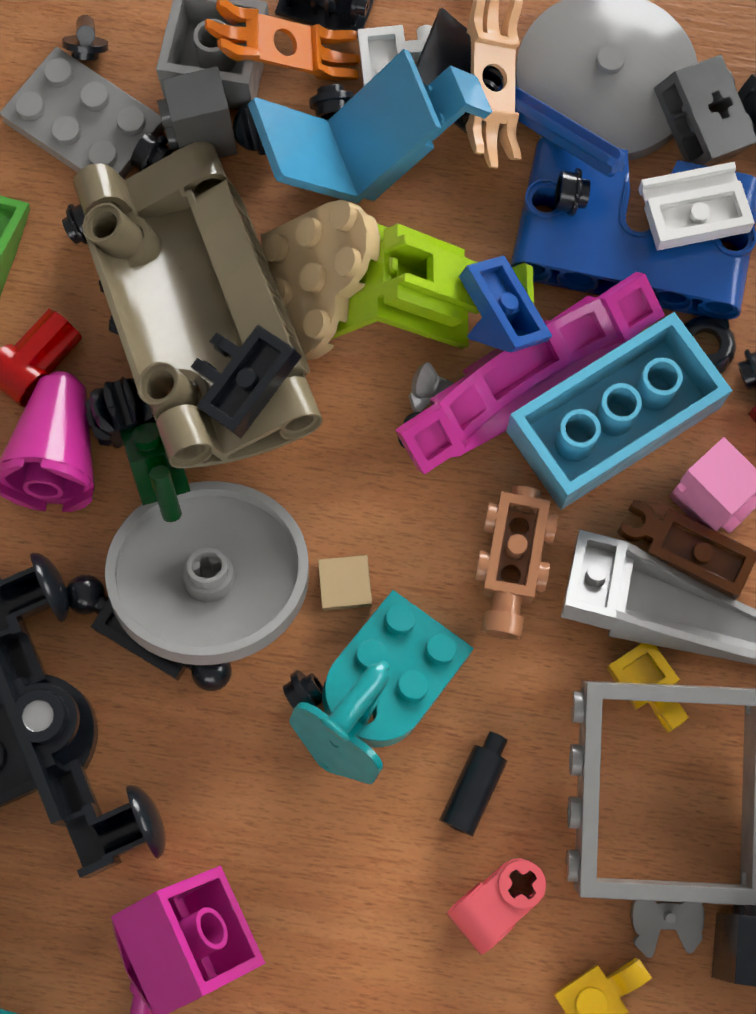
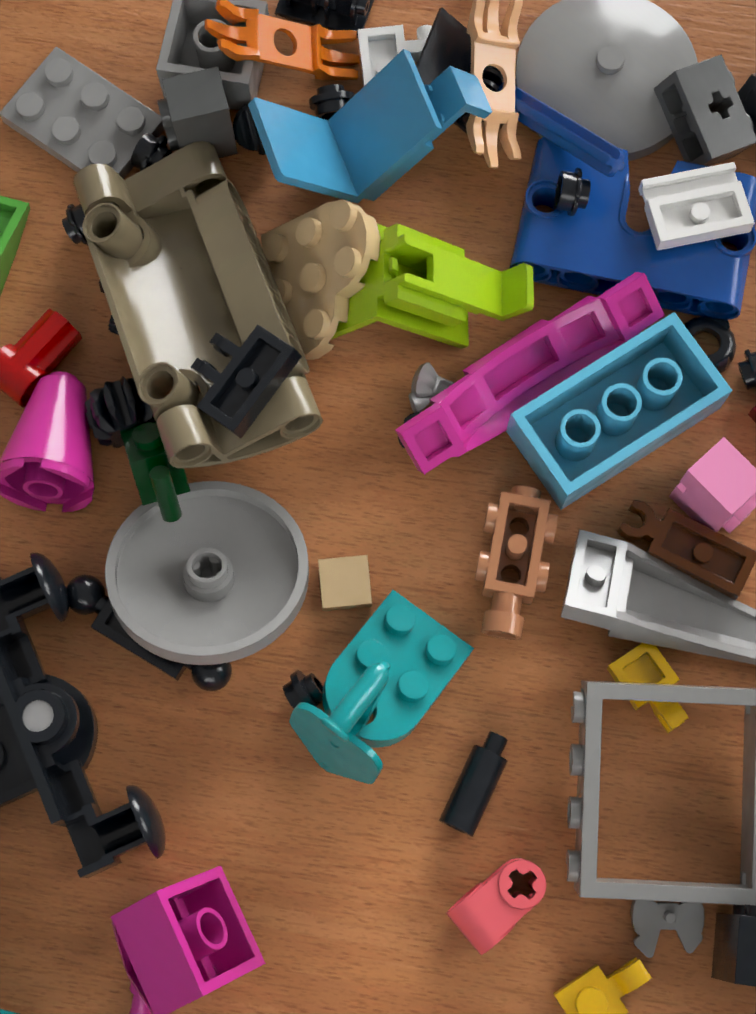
(85, 44): plate -> none
(507, 312): blue slope -> none

